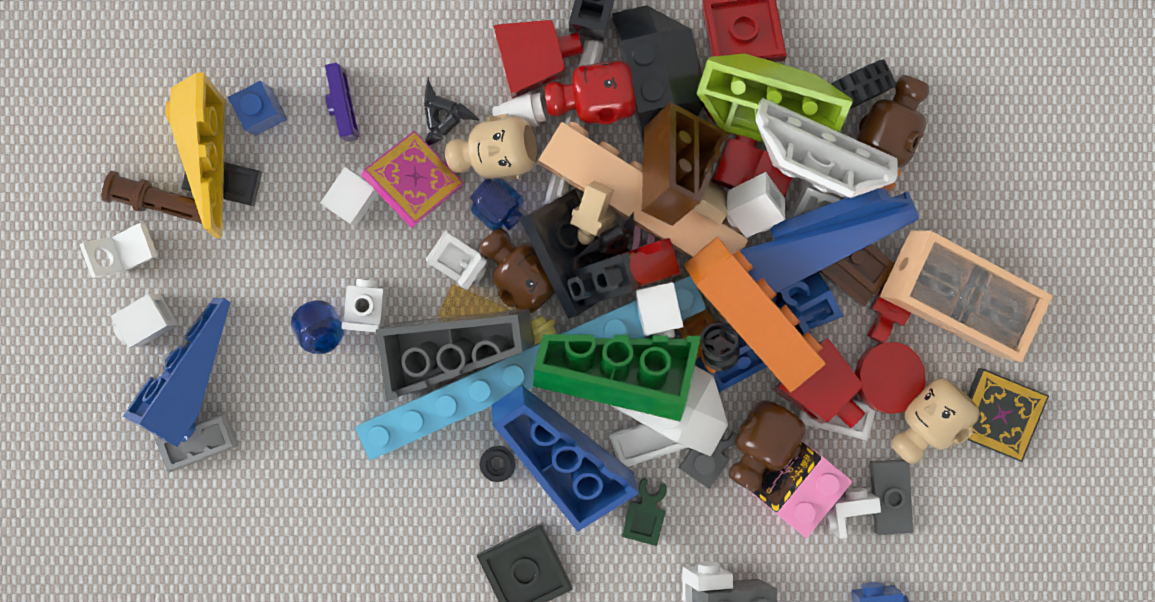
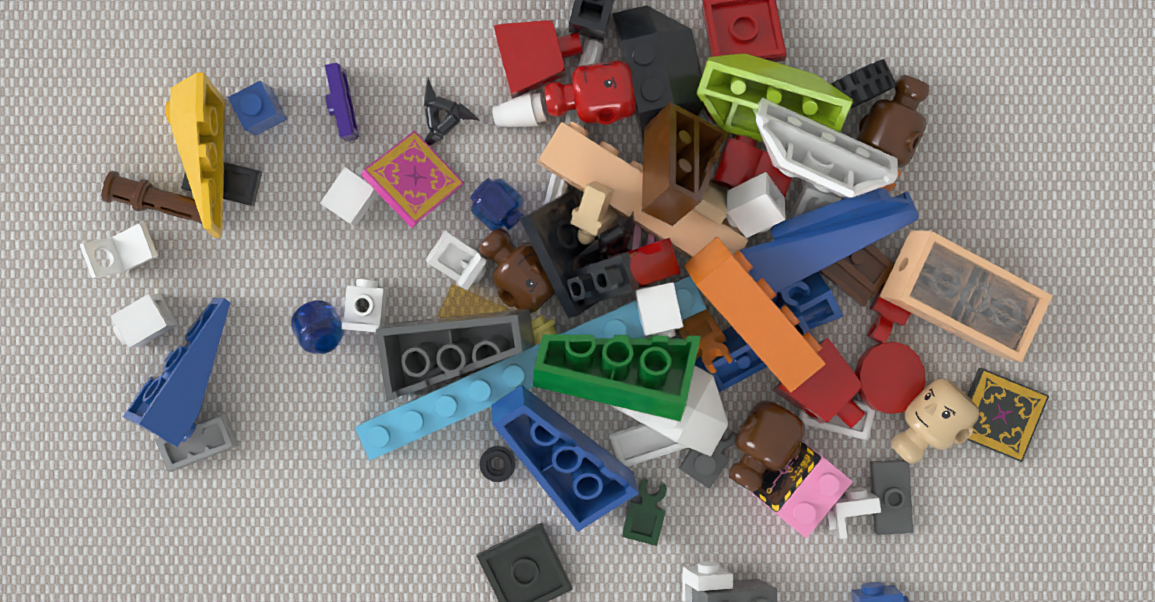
(495, 149): tan piece -> none
(720, 337): black wheel -> none

